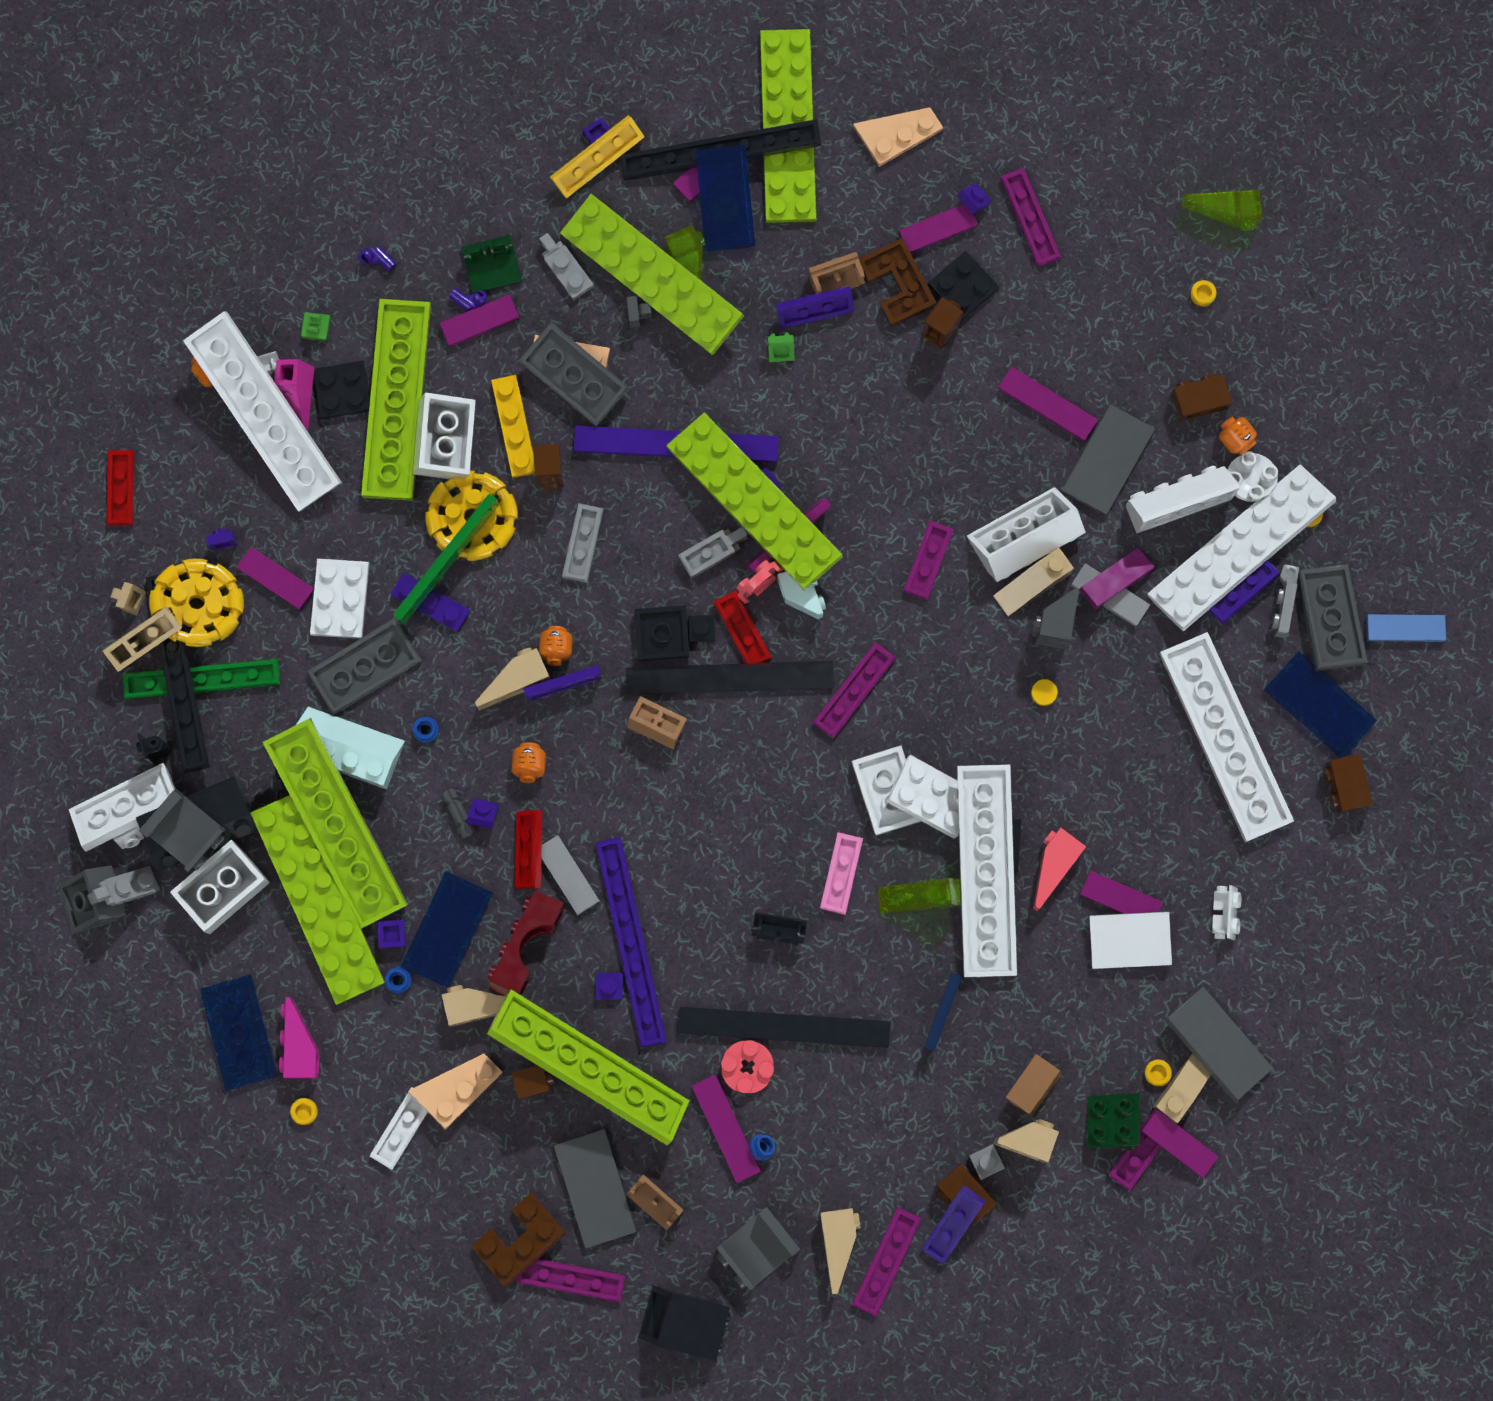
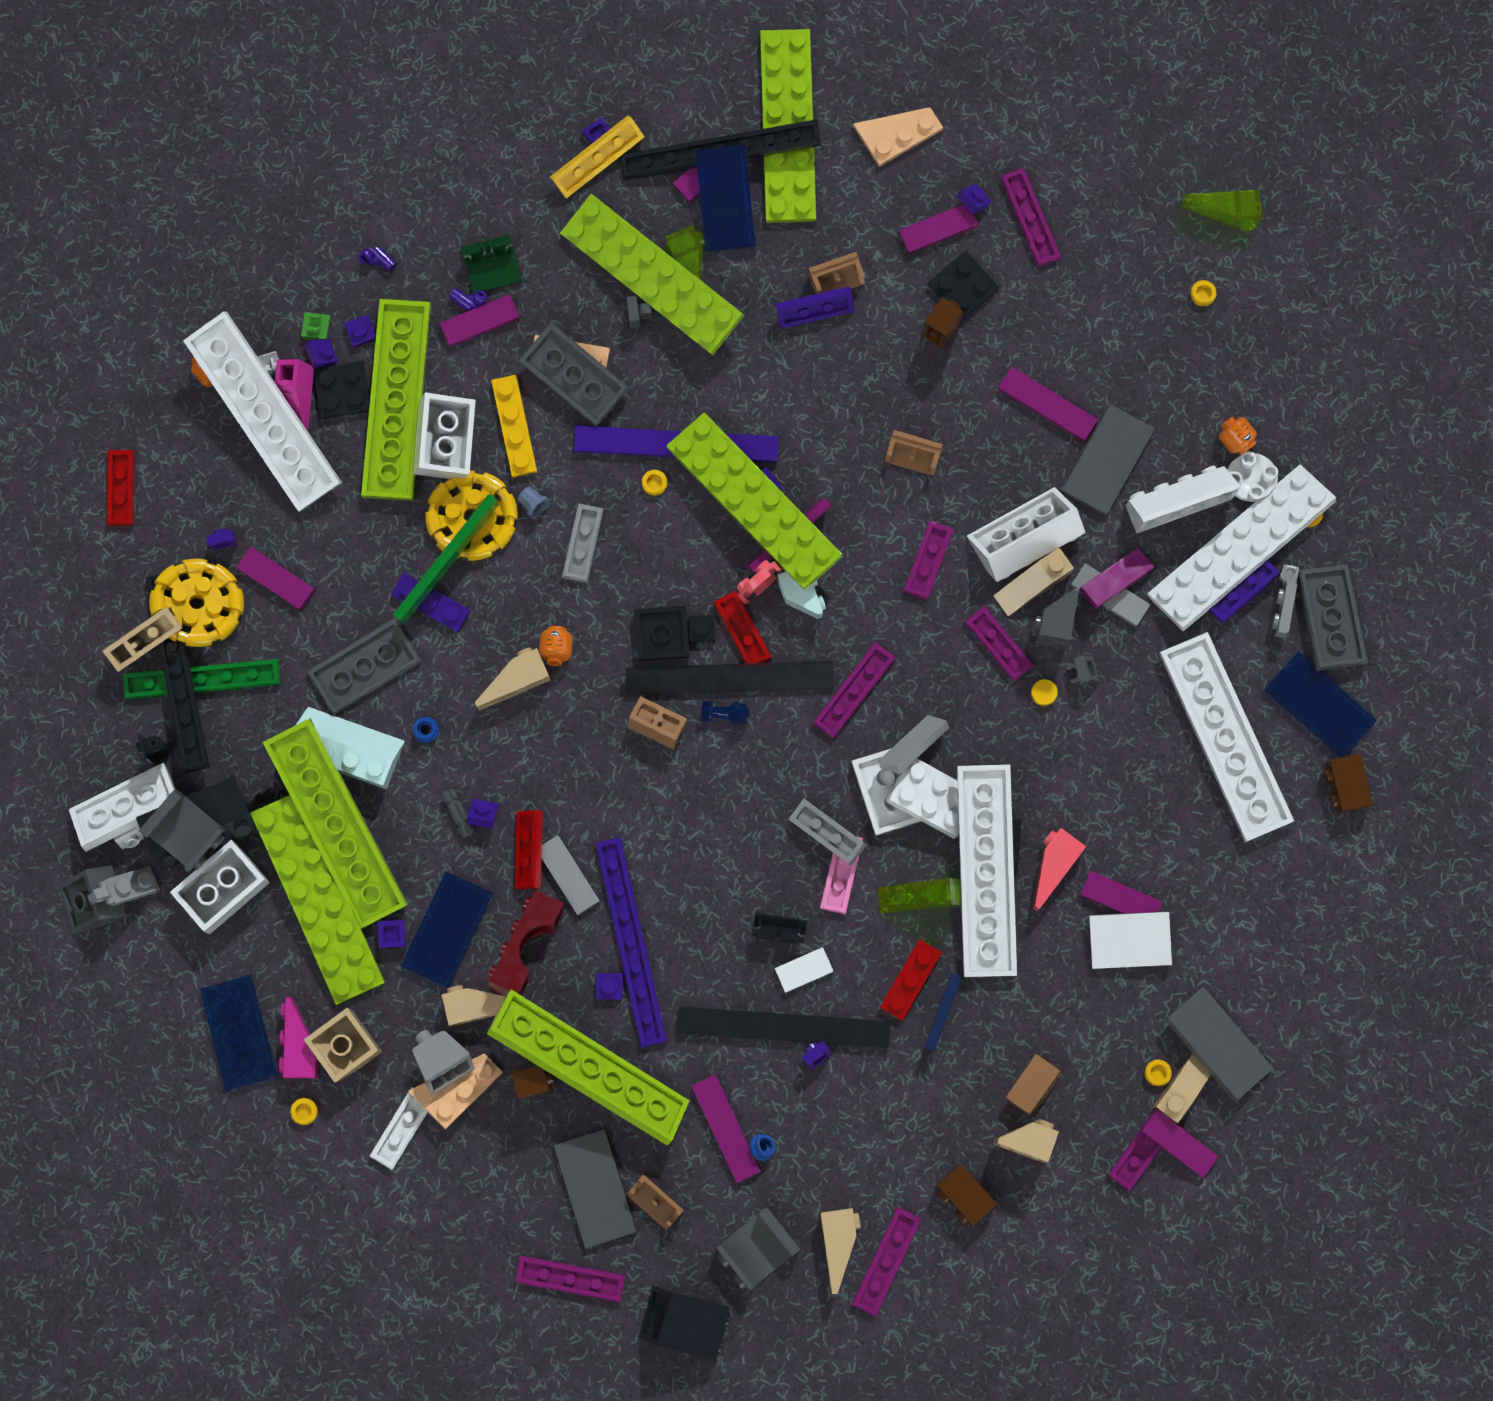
(129, 598): tan tile -> none
(321, 353): none -> dark purple plate
(339, 598): white plate -> none
(342, 1045): none -> tan slope
(360, 331): none -> dark purple plate
(391, 974): blue plate -> none
(441, 1059): none -> light grey torso
(512, 1261): reddish brown plate -> none
(528, 762): orange head -> none
(533, 502): none -> sand blue piece
(548, 466): reddish brown brick -> none
(562, 683): dark purple tile -> none
(565, 267): light grey hinge -> none
(654, 482): none -> yellow tile
(712, 551): light grey hinge -> none
(736, 713): none -> clear blue leg
(762, 1069): coral plate -> none
(781, 348): bright green tile -> none
(804, 970): none -> white tile
(816, 1054): none -> dark purple plate
(827, 832): none -> light grey plate
(910, 980): none -> red plate
(913, 453): none -> medium nougat hinge
(913, 744): none -> light grey tile
(914, 294): reddish brown plate -> none
(953, 1224): dark purple tile -> none
(986, 1162): light grey plate -> none
(999, 644): none -> magenta tile
(1085, 668): none -> dark grey tile
(1114, 1121): dark green hinge -> none
(1201, 397): reddish brown brick -> none
(1228, 902): white hinge -> none
(1406, 628): medium blue tile -> none

